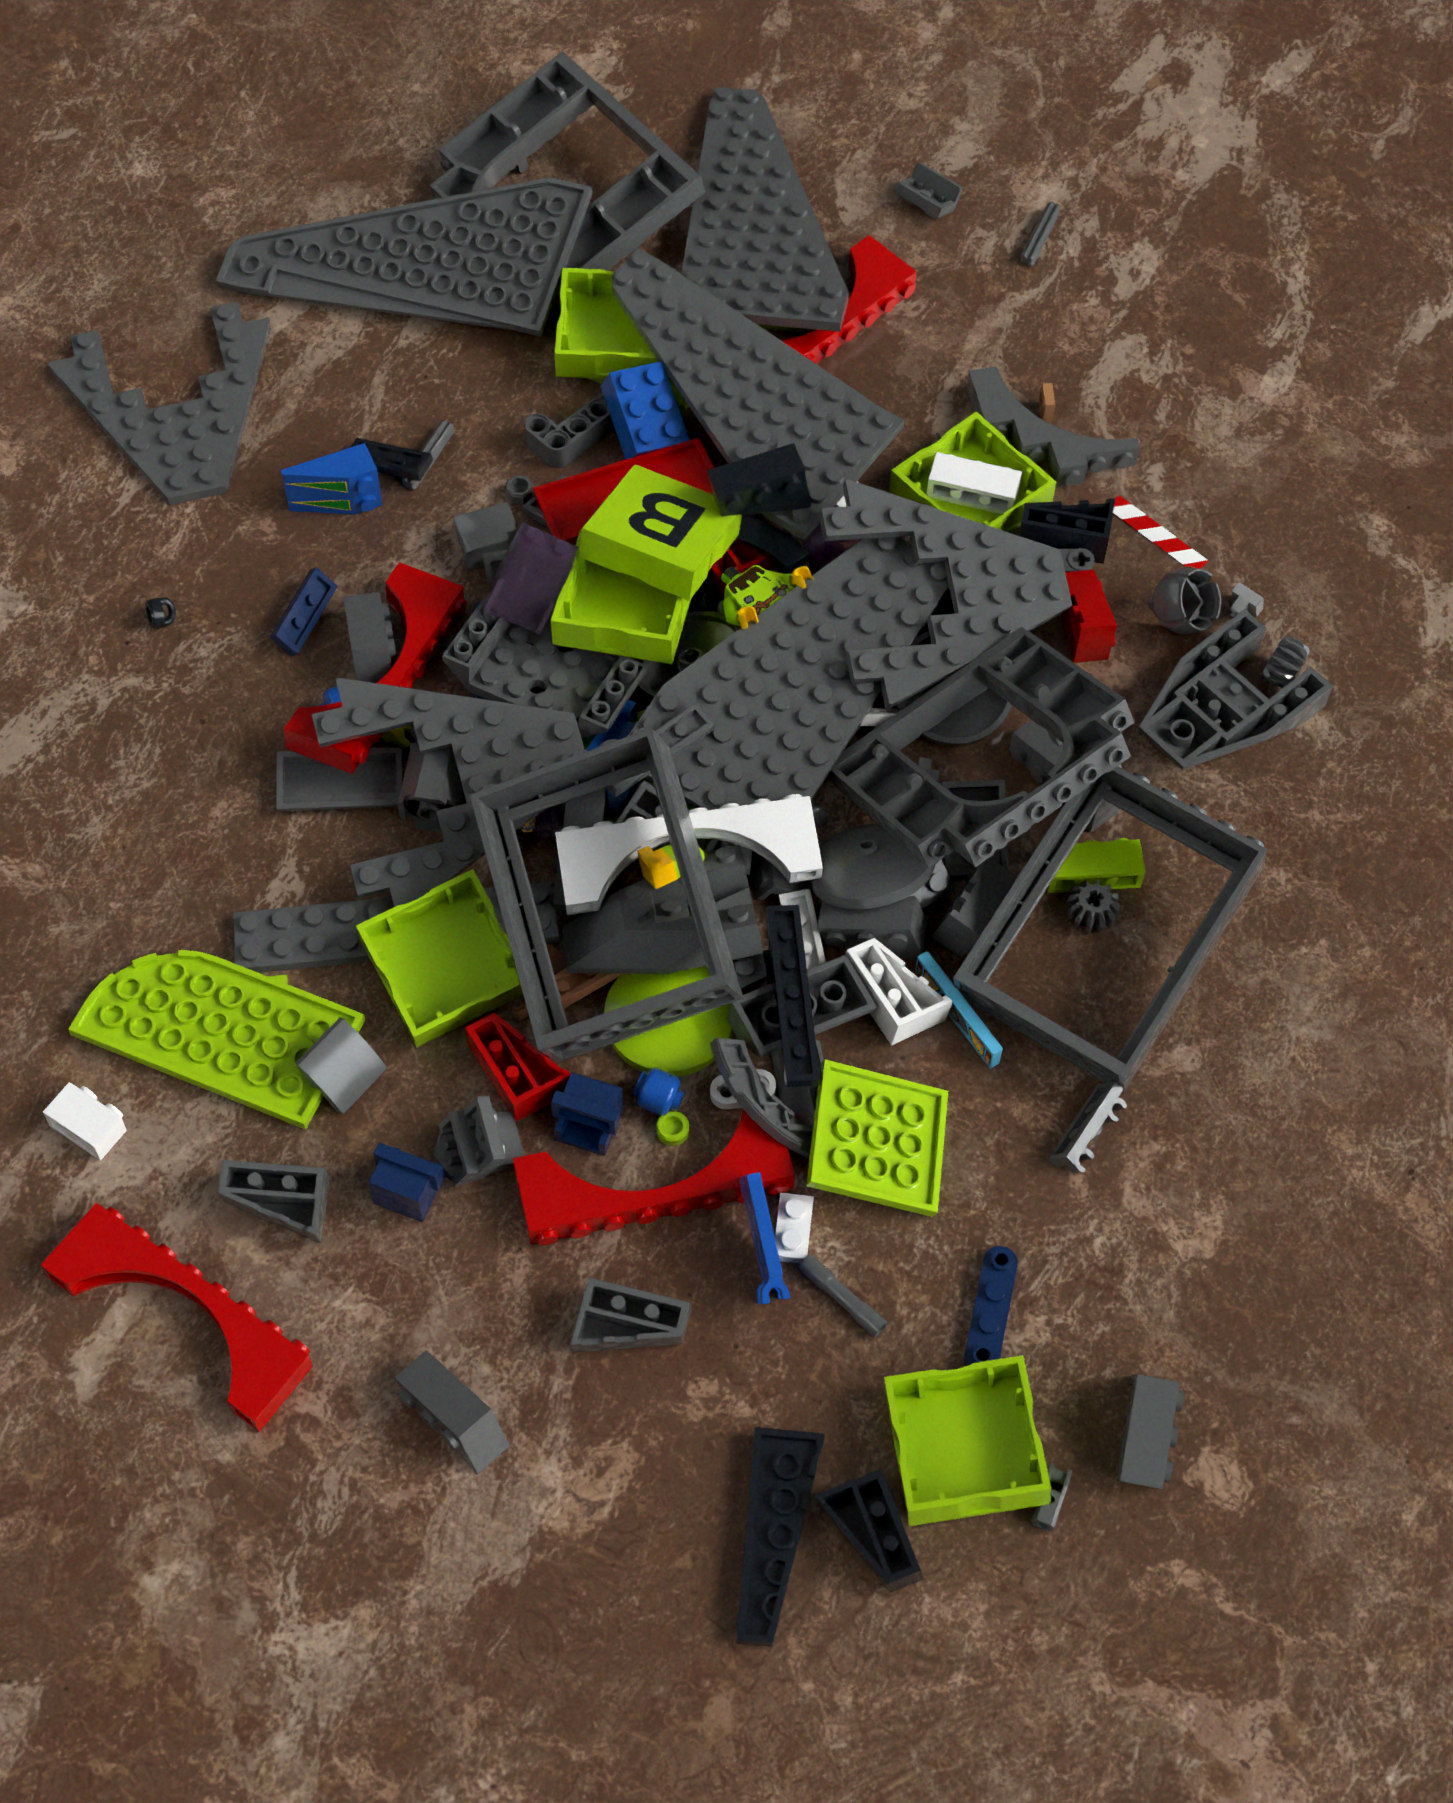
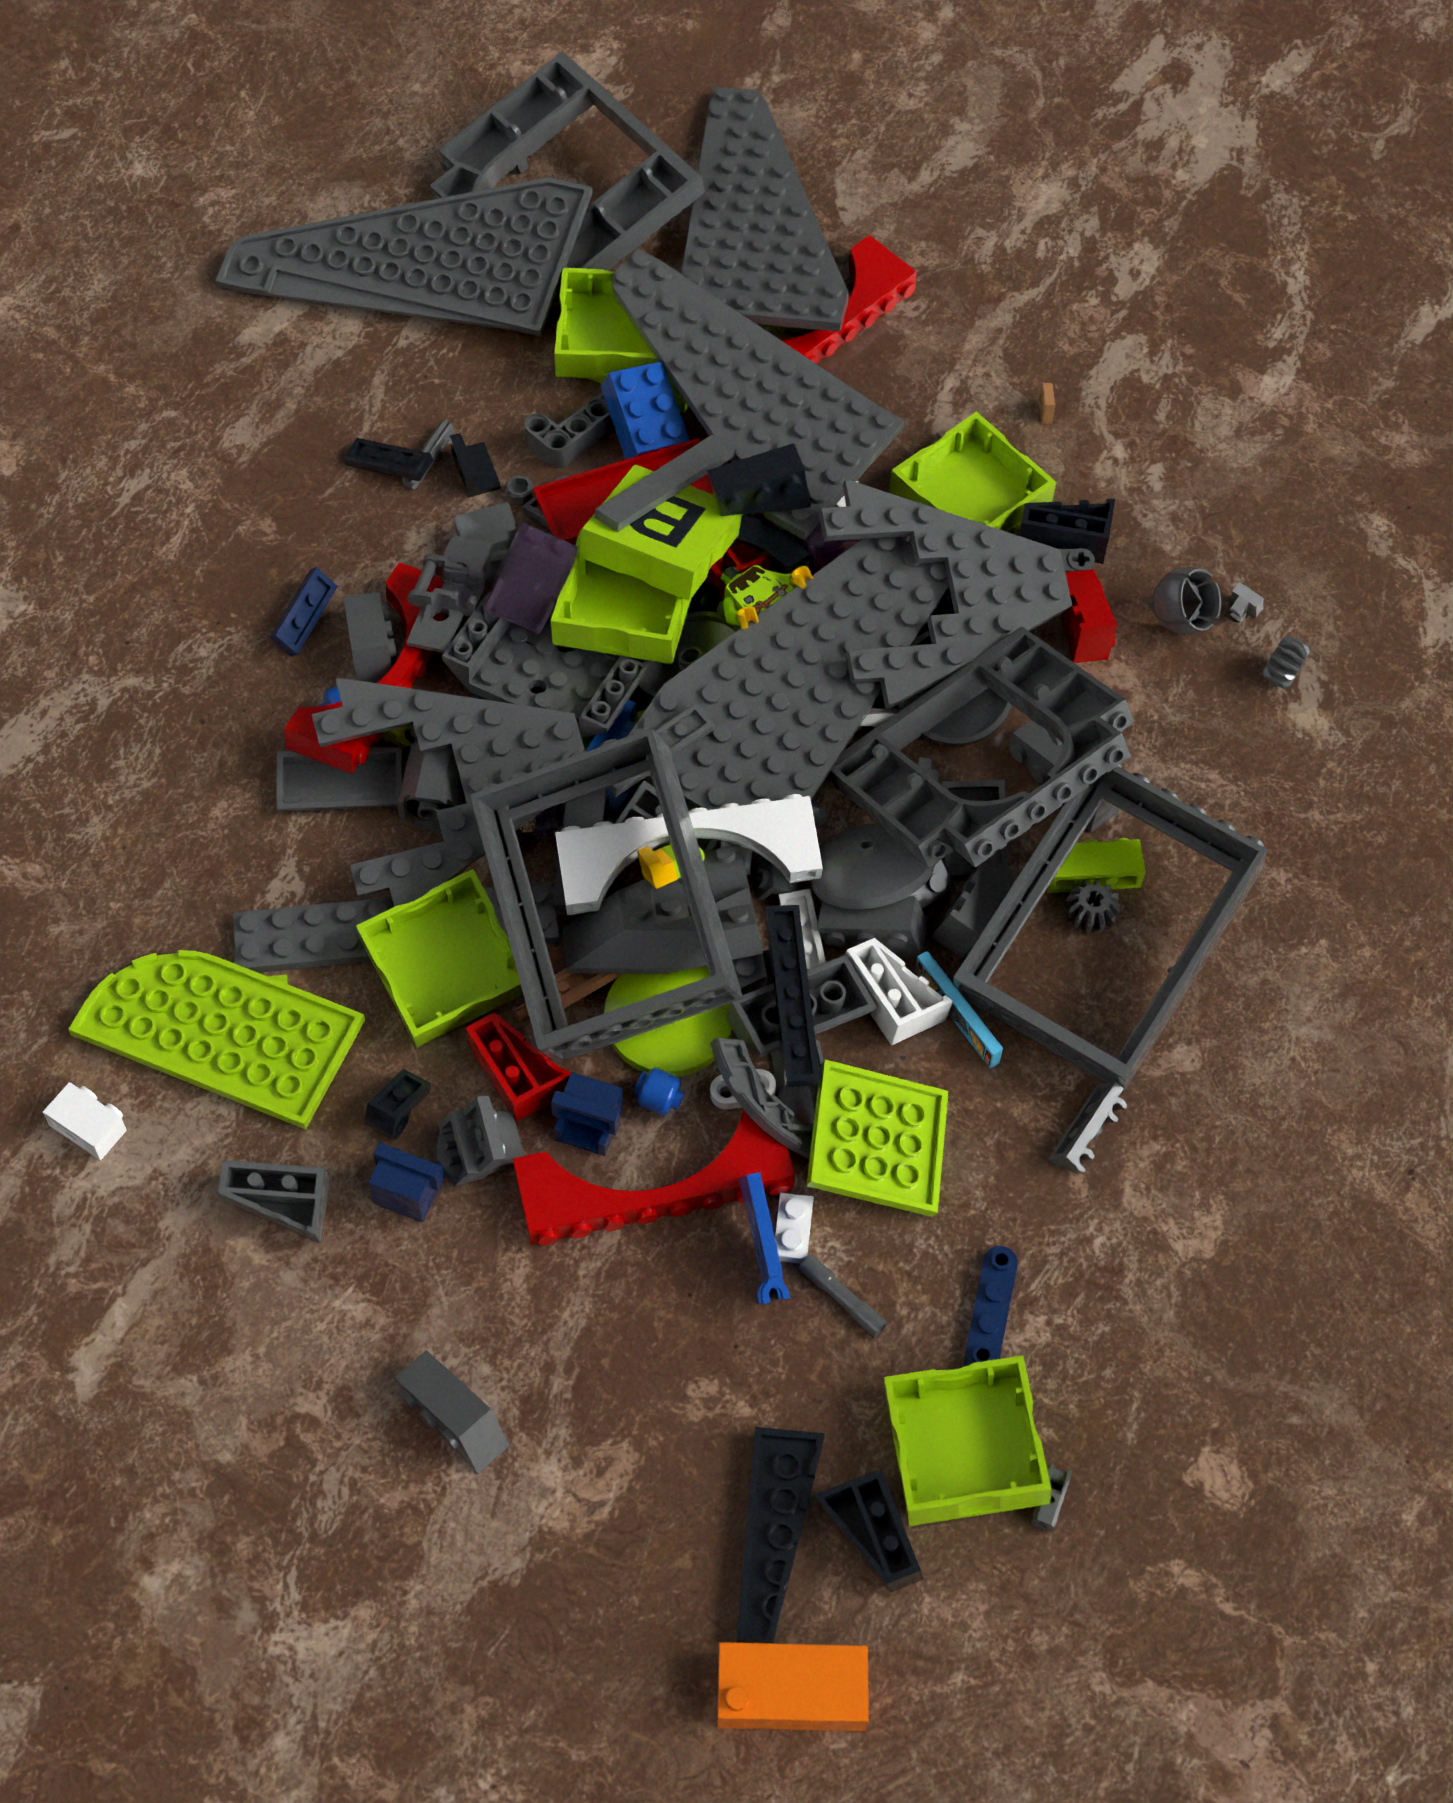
(109, 1251): red arch -> none
(155, 612): black tile -> none
(183, 446): dark grey wing -> none
(334, 483): blue slope -> none
(341, 1065): slope -> none
(391, 1107): none -> black plate
(459, 597): none -> dark grey piece
(474, 466): none -> black panel
(627, 1318): dark grey wedge -> none
(664, 483): none -> dark grey tile
(672, 1128): lime tile -> none
(792, 1687): none -> orange brick
(930, 191): dark grey bracket -> none
(973, 483): white brick -> none
(1040, 234): dark grey axle -> none
(1067, 453): dark grey arch -> none
(1149, 1431): dark grey wedge -> none
(1158, 534): sticker -> none
(1215, 710): dark grey wedge -> none

